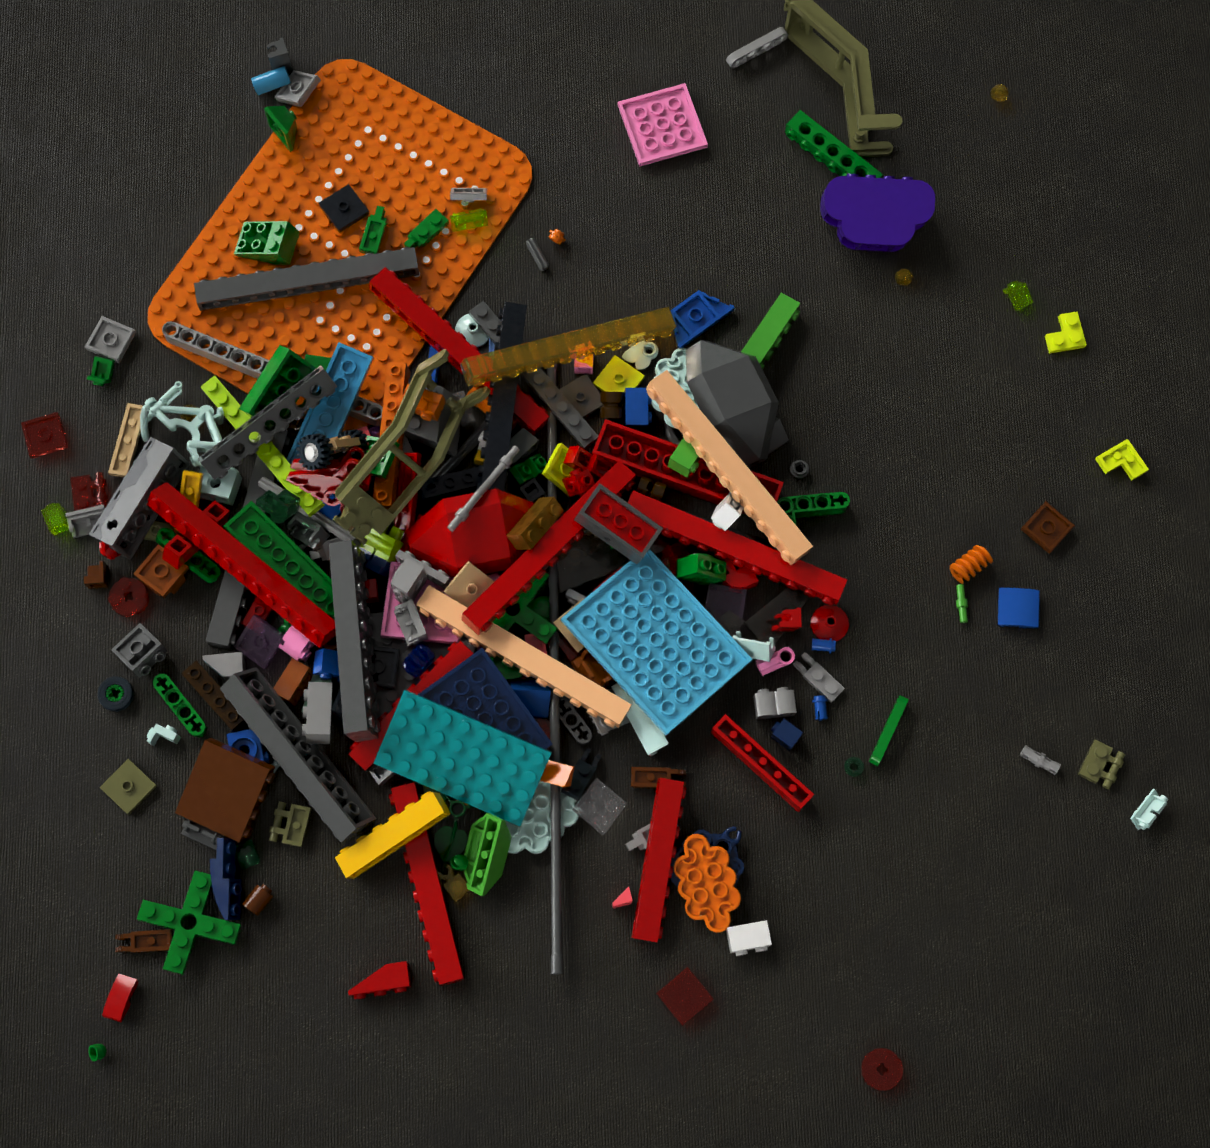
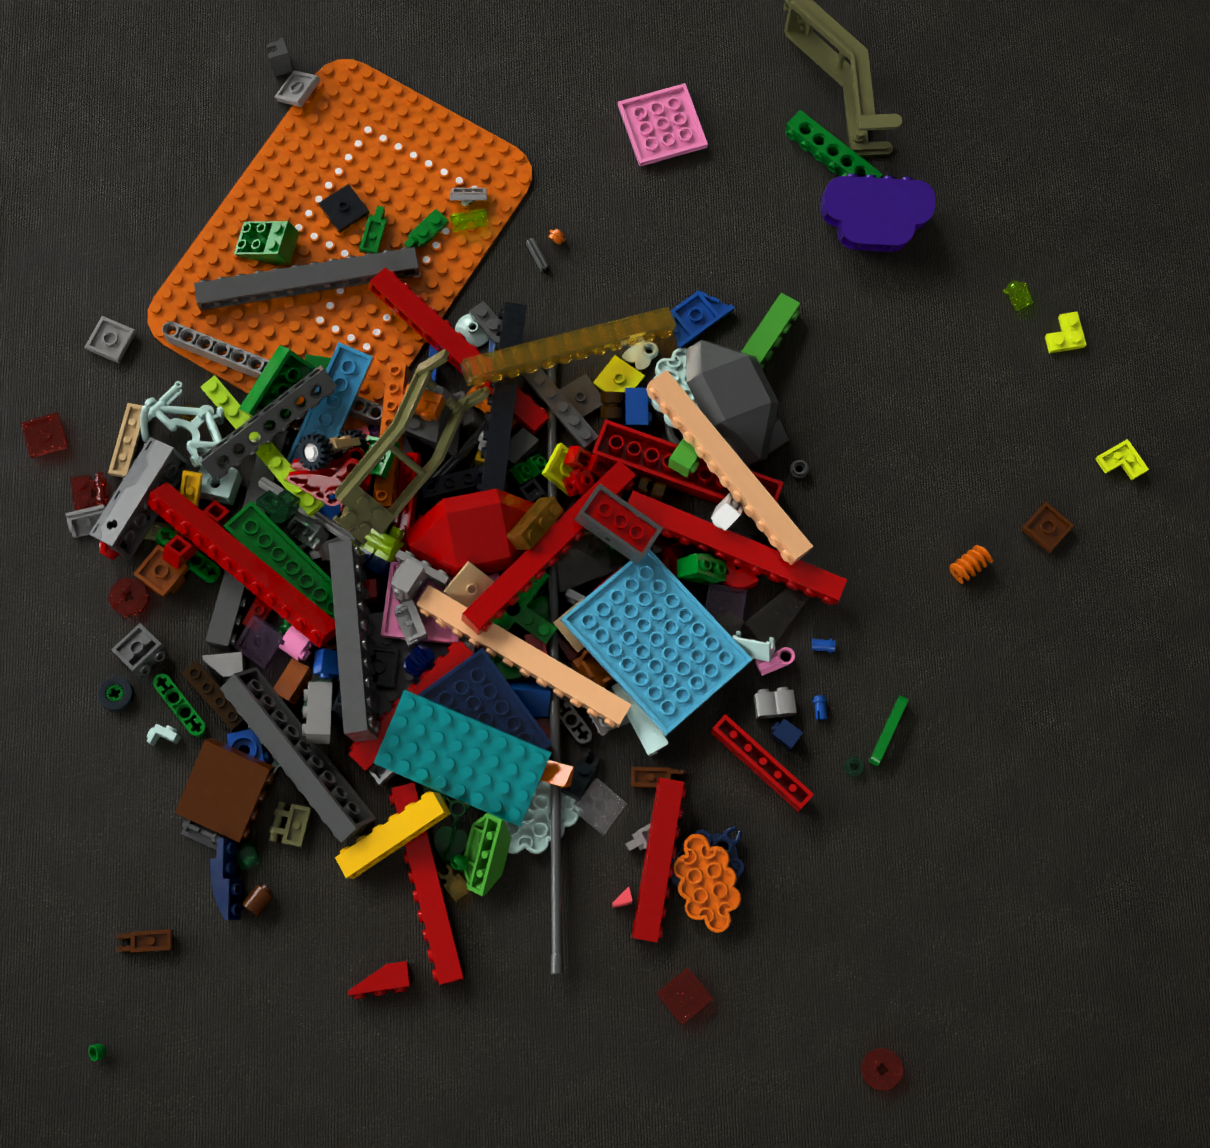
(55, 518): clear neon green brick -> none
(97, 576): reddish brown panel -> none
(101, 371): green bracket -> none
(118, 998): red slope -> none
(128, 786): olive plate -> none
(174, 917): green piece -> none
(271, 80): dark azure brick -> none
(282, 124): green slope -> none
(462, 514): light grey bar -> none
(584, 366): bright pink brick -> none
(748, 937): white brick -> none
(757, 47): light grey beam -> none
(789, 620): red hinge -> none
(812, 506): green beam -> none
(819, 678): light grey hinge -> none
(825, 631): red dish -> none
(903, 277): clear yellow plate -> none
(962, 603): bright green bar -> none
(999, 92): clear yellow plate -> none
(1018, 607): blue slope -> none
(1040, 760): light grey pin -> none
(1095, 762): olive plate -> none
(1144, 816): light aqua hinge -> none

